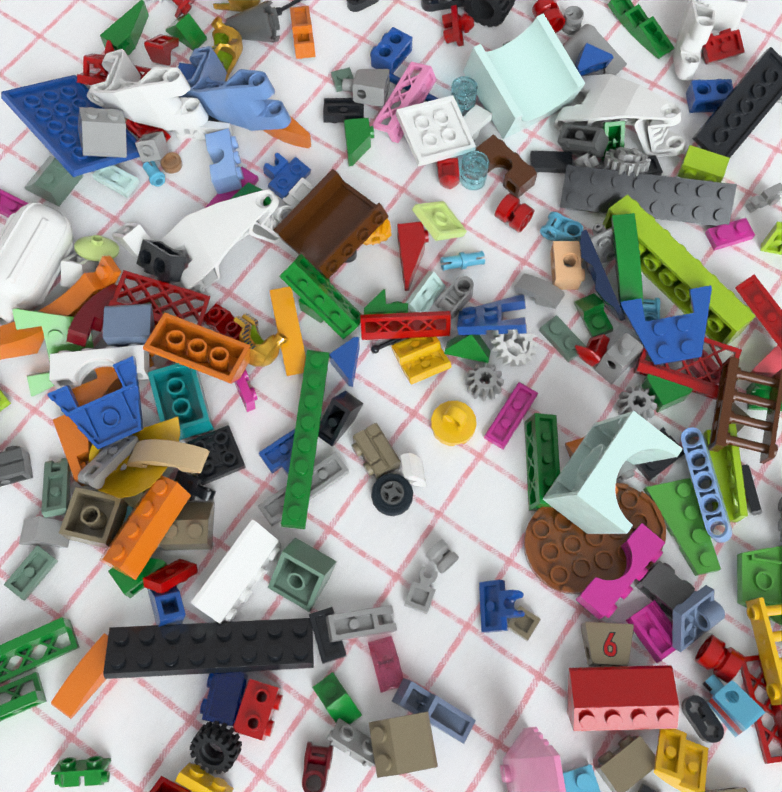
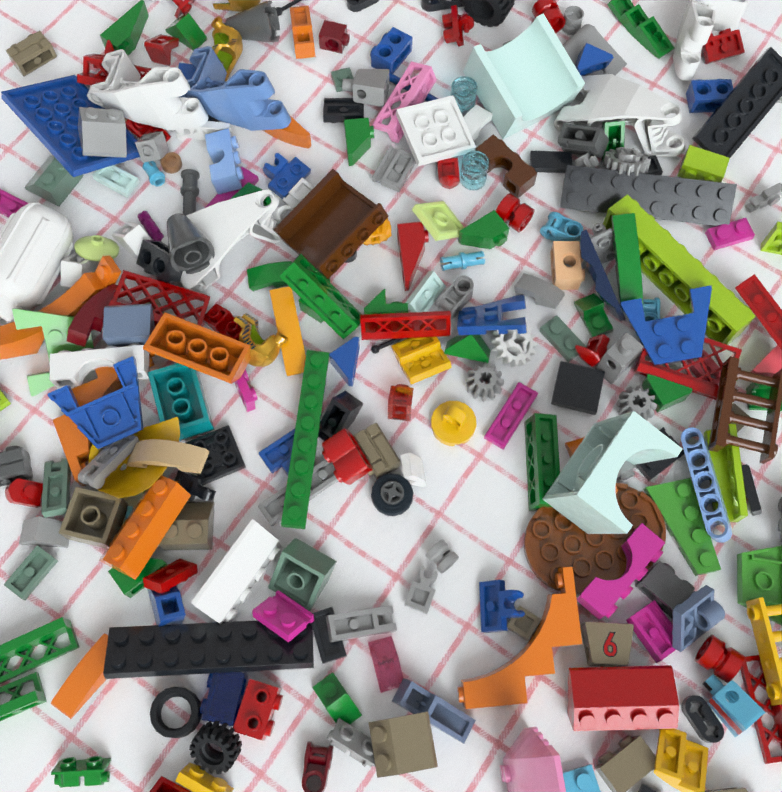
(24, 492): none -> red plate
(31, 53): none -> dark tan brick
(150, 226): none -> magenta axle
(156, 708): none -> black tyre
(187, 245): none -> dark grey cone
(189, 190): none -> dark grey pin
(267, 275): none -> green slope
(283, 616): none -> dark pink plate
(333, 36): none -> dark red brick
(346, 457): none -> red brick
(394, 169): none -> light grey plate
(400, 402): none -> clear red slope
(485, 232): none -> green slope
(557, 628): none -> orange arch
(577, 387): none -> black tile

